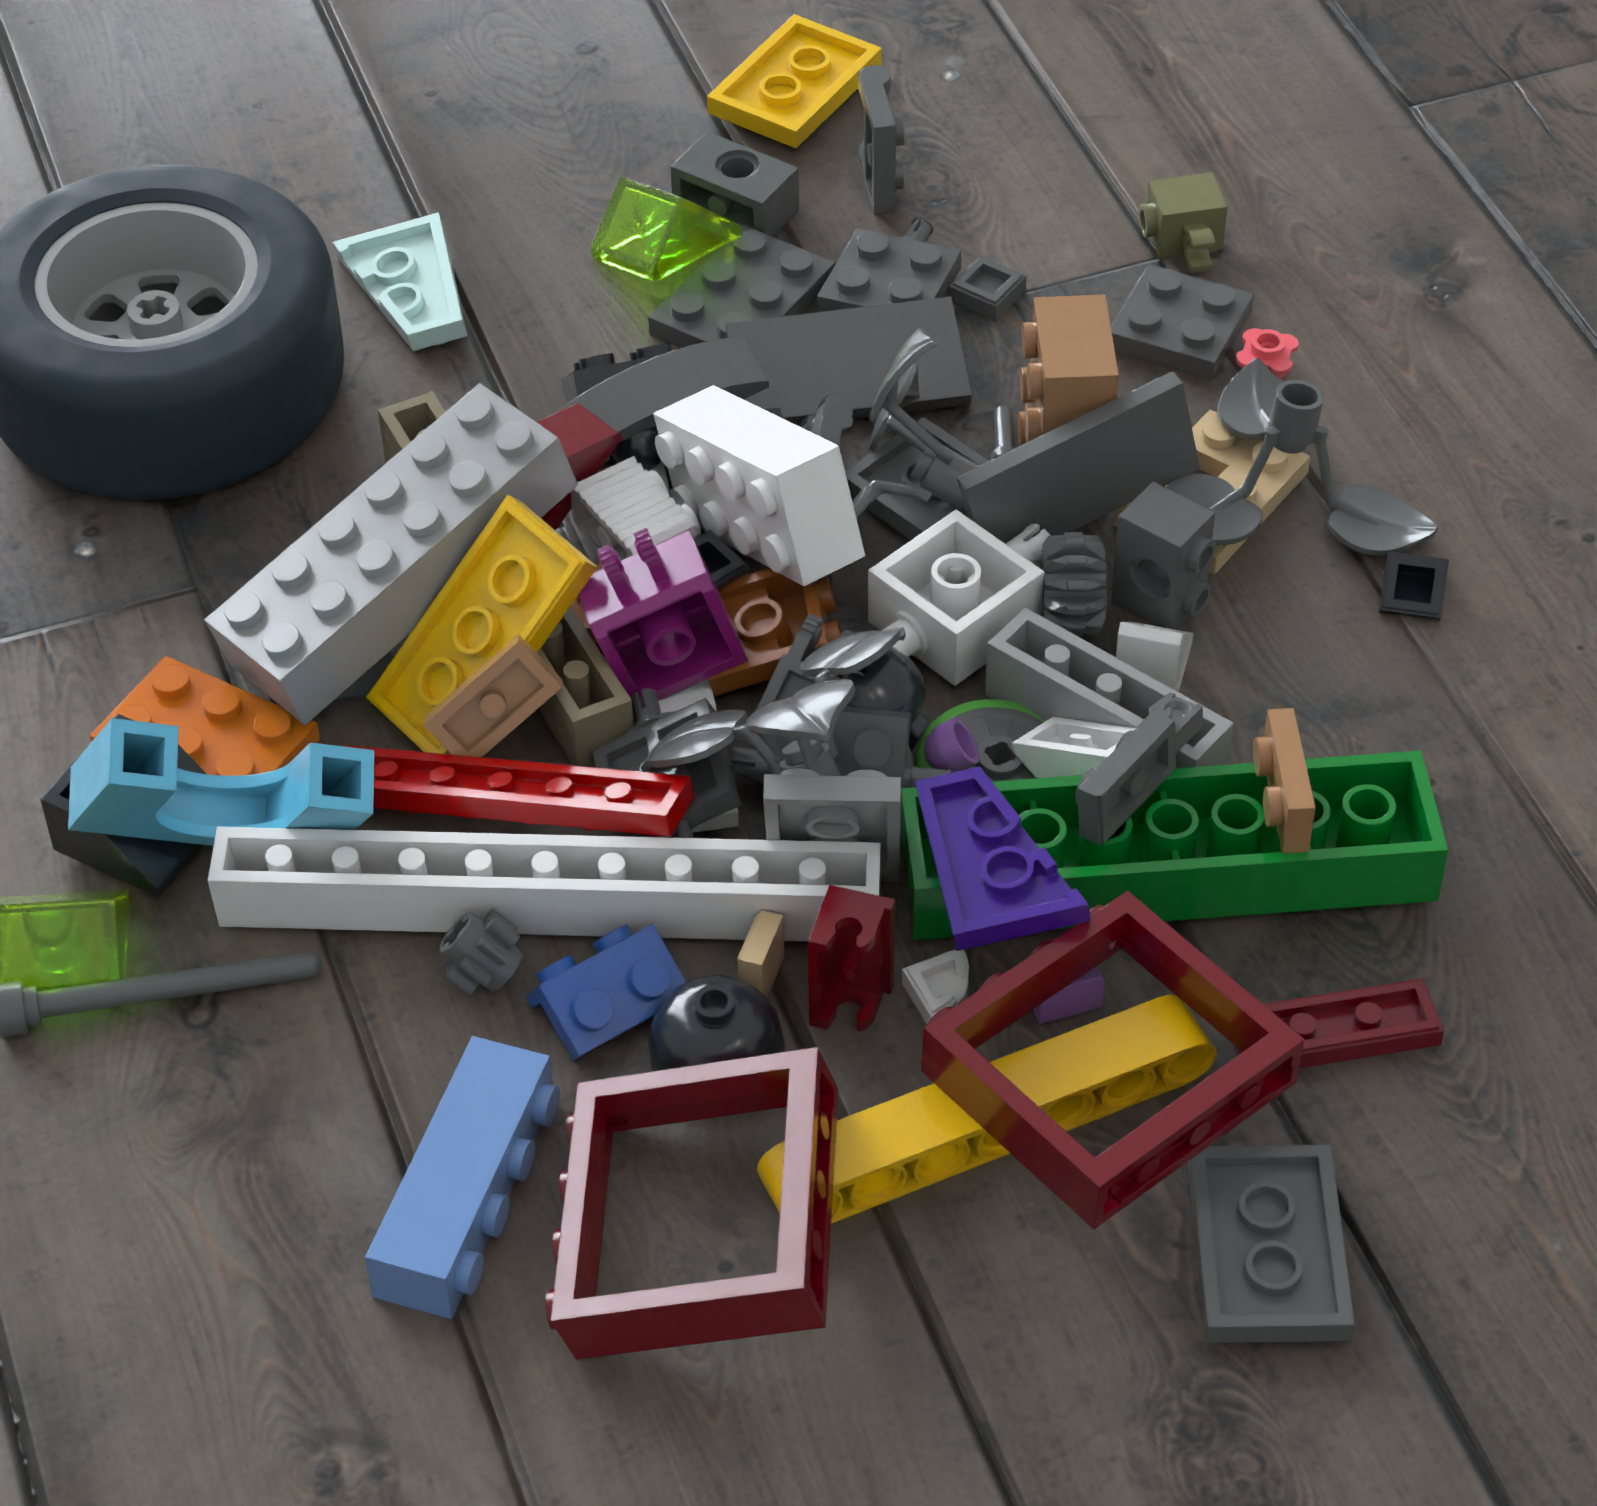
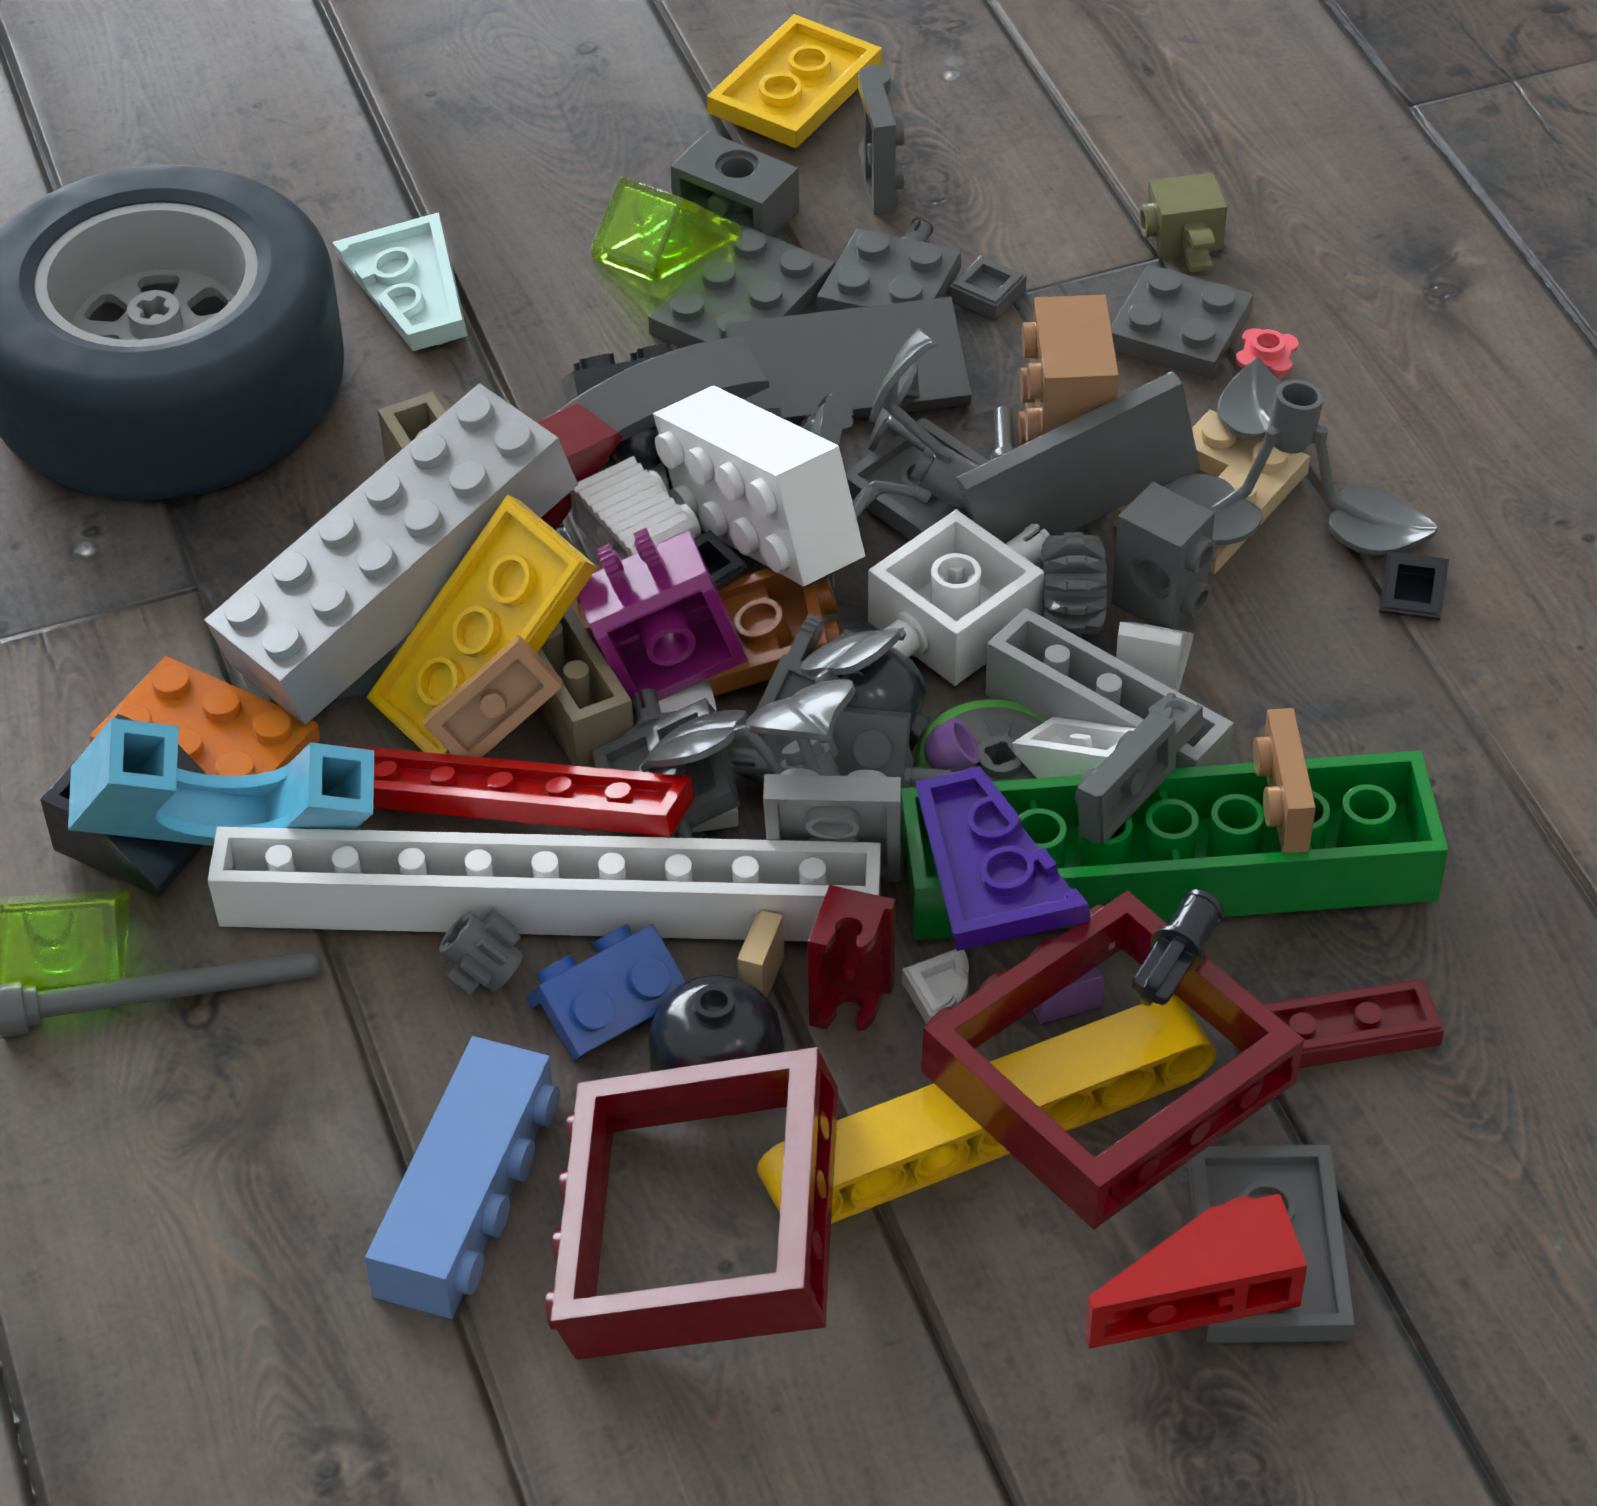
(1177, 947): none -> black axle
(1213, 1270): none -> red slope

